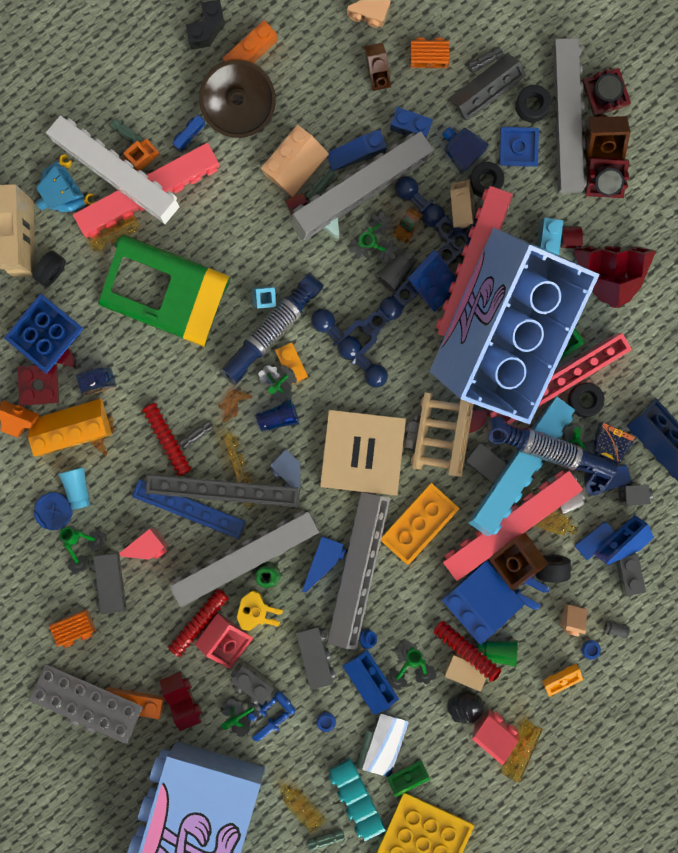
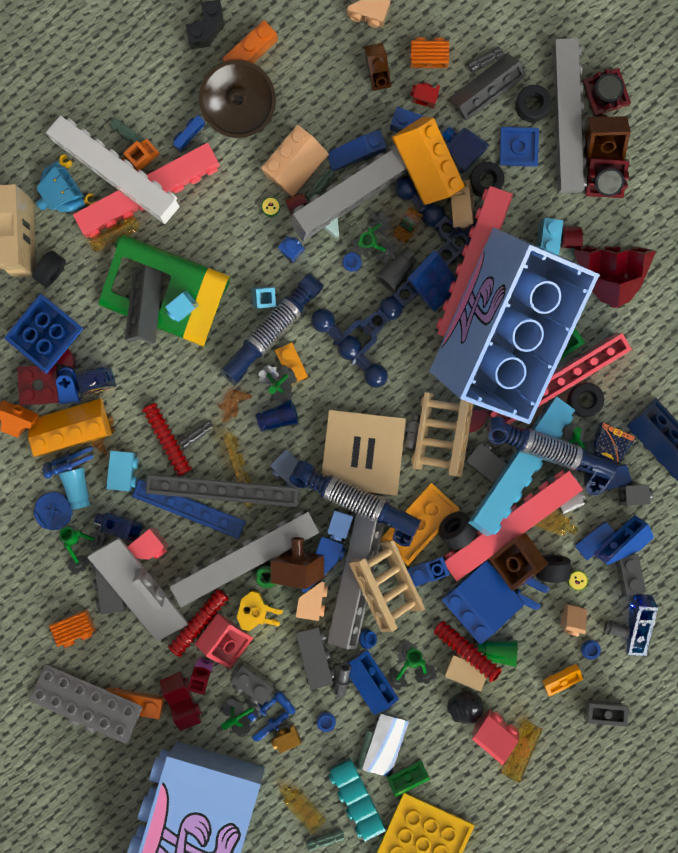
(47, 466): none -> blue piece
(67, 386): none -> blue piece
(119, 526): none -> clear blue torso
(121, 471): none -> medium azure brick
(137, 589): none -> light grey bracket
(144, 305): none -> dark grey panel
(181, 306): none -> medium azure brick
(200, 676): none -> dark red leg
(270, 206): none -> light yellow tile
(286, 739): none -> pearl gold brick
(291, 248): none -> blue brick
(297, 567): none -> reddish brown brick
(310, 602): none -> light nougat slope
(339, 525): none -> medium blue brick
(342, 680): none -> dark grey axle
(352, 262): none -> blue tile
(371, 591): none -> tan fence
(375, 508): none -> dark blue piece
(425, 94): none -> red brick
(428, 160): none -> light orange slope
(428, 571): none -> blue slope
(456, 530): none -> black tyre
(578, 580): none -> light yellow tile
(606, 713): none -> dark grey brick
(641, 624): none -> clear blue slope

